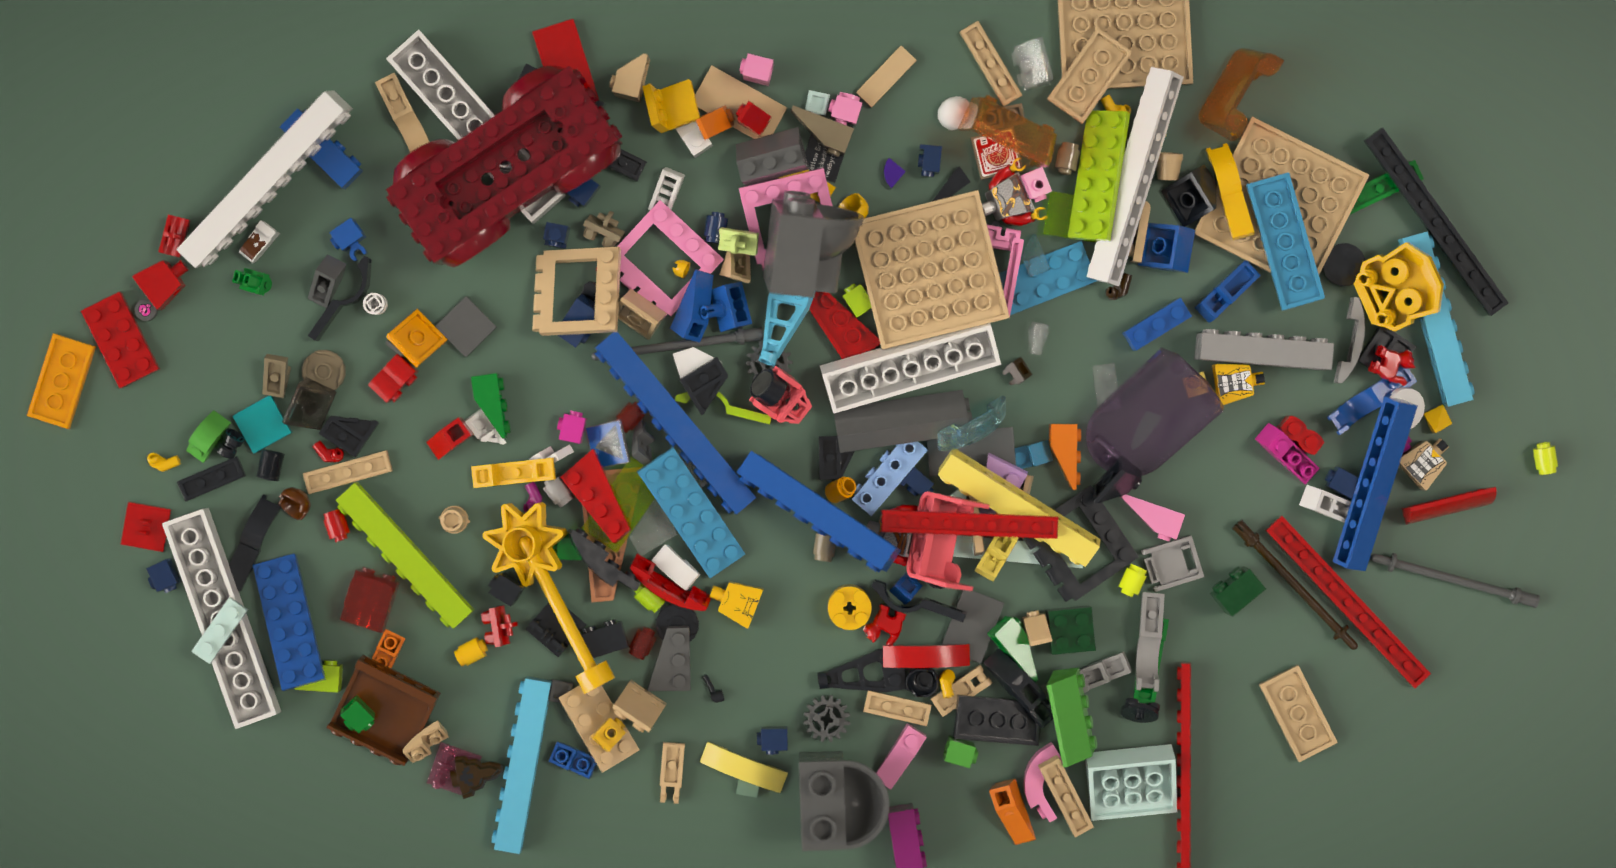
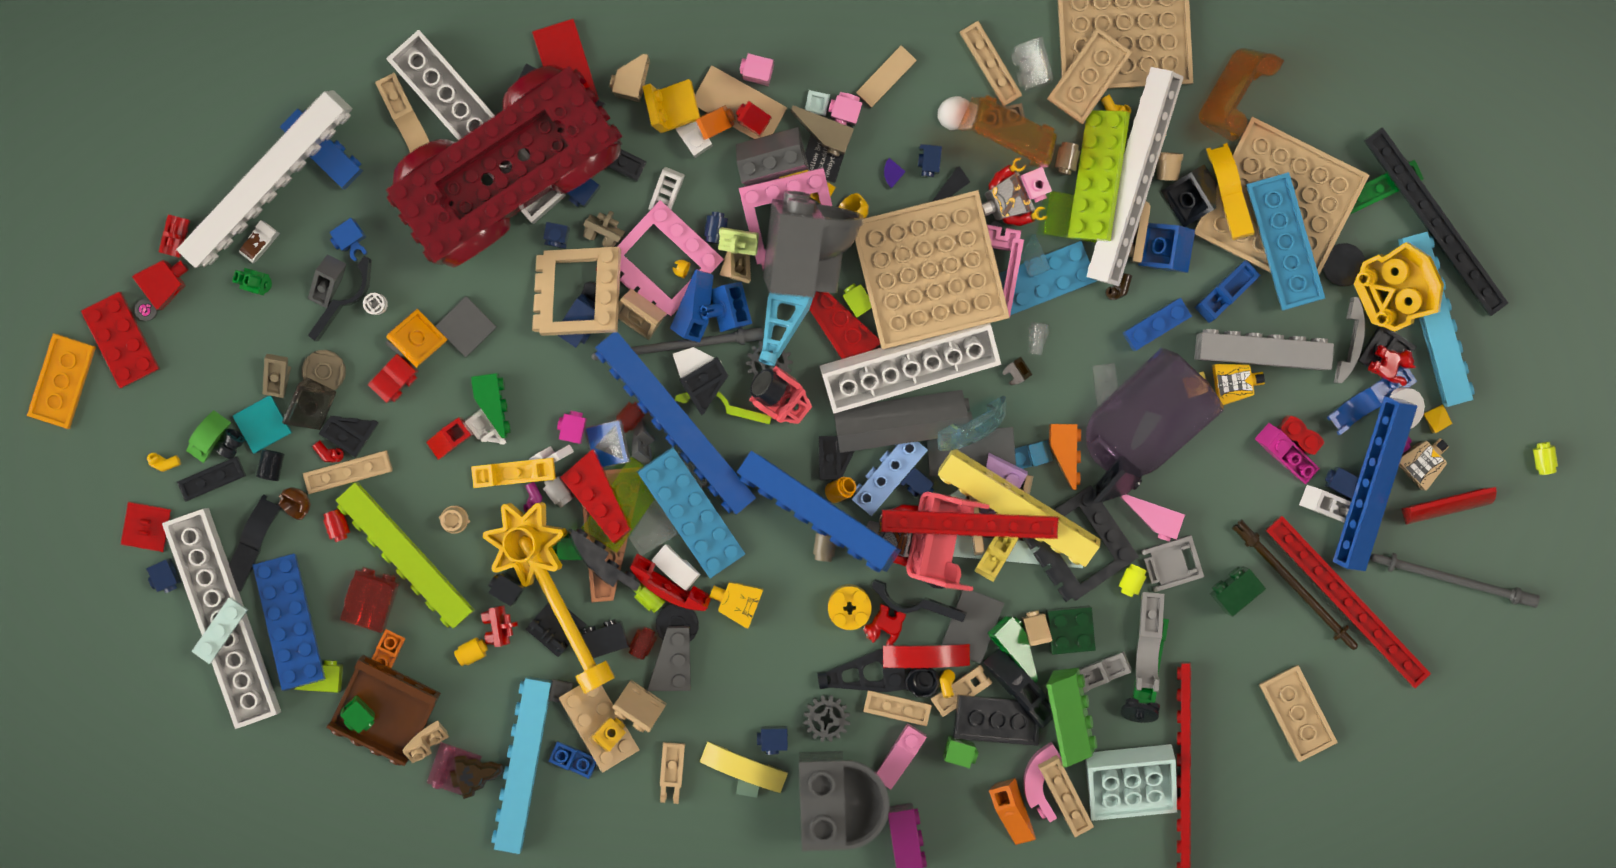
(716, 696): black hand -> none
(905, 588): blue slope -> none
(991, 157): tile -> none

